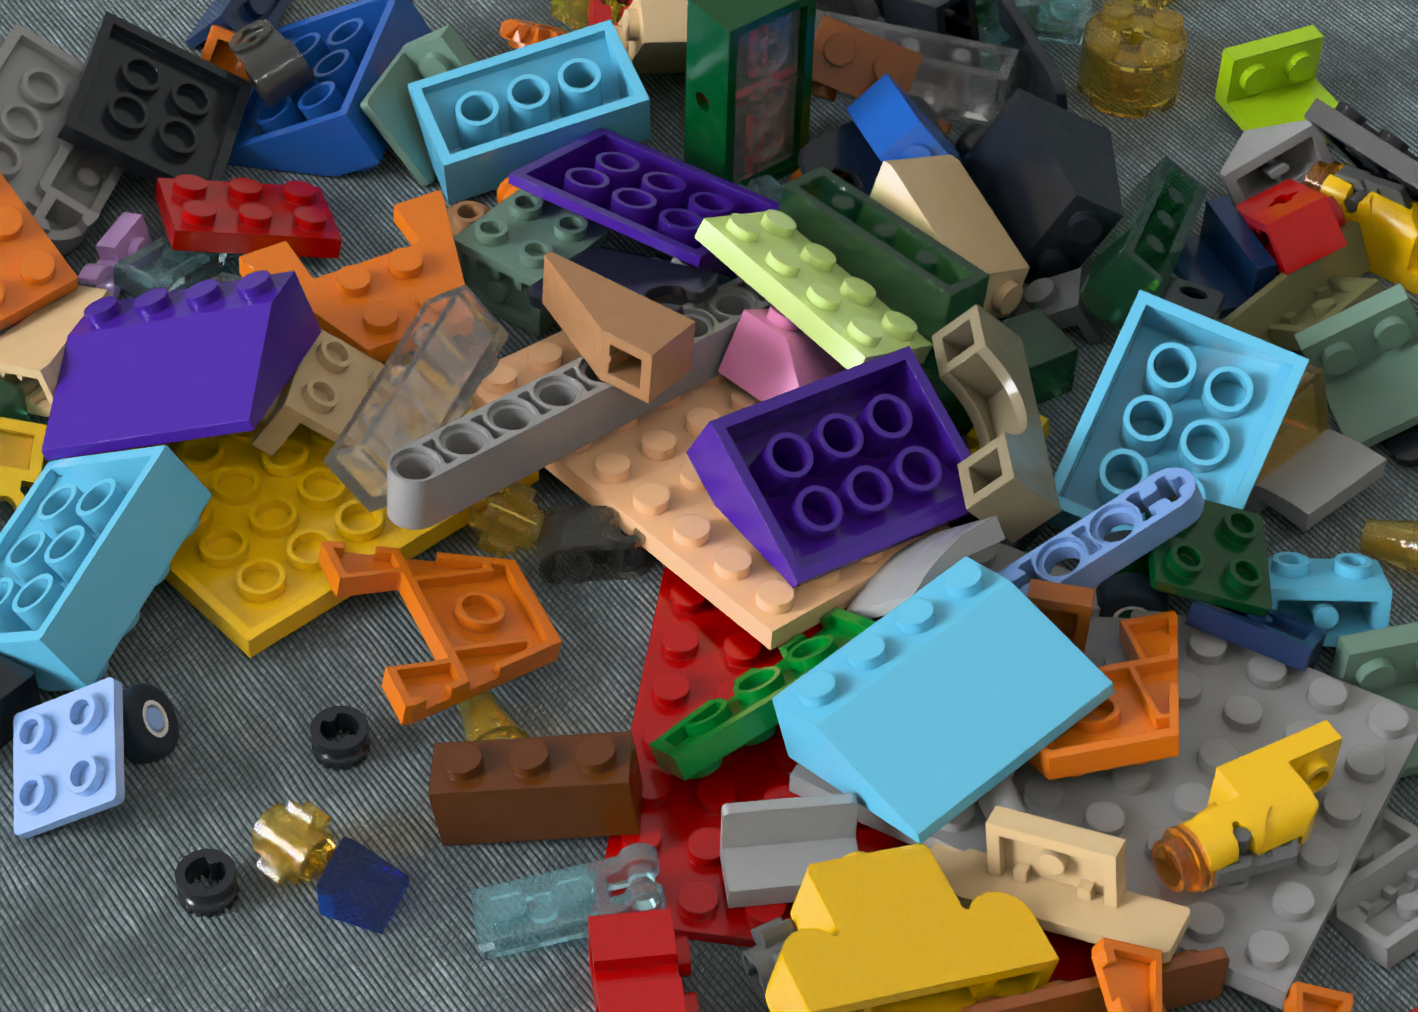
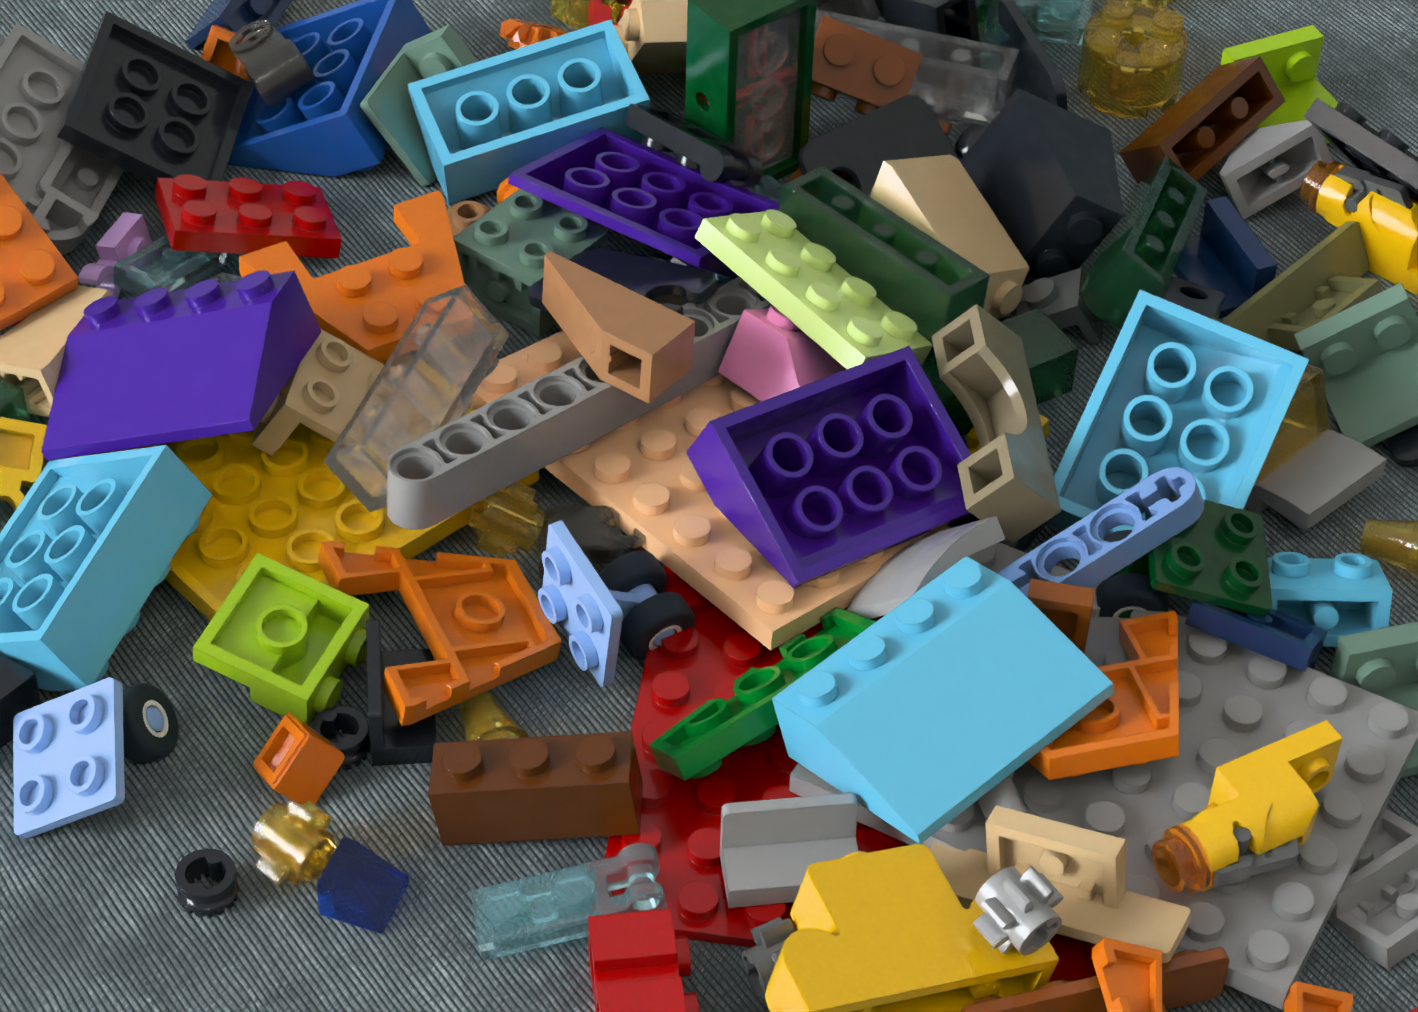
(285, 638): none -> lime plate
(298, 760): none -> orange slope
(389, 740): none -> black panel
(609, 606): none -> light blue plate
(696, 147): none -> black plate
(896, 124): blue slope -> none
(1018, 910): none -> light grey gear
(1207, 120): none -> reddish brown brick
(1295, 224): red brick -> none

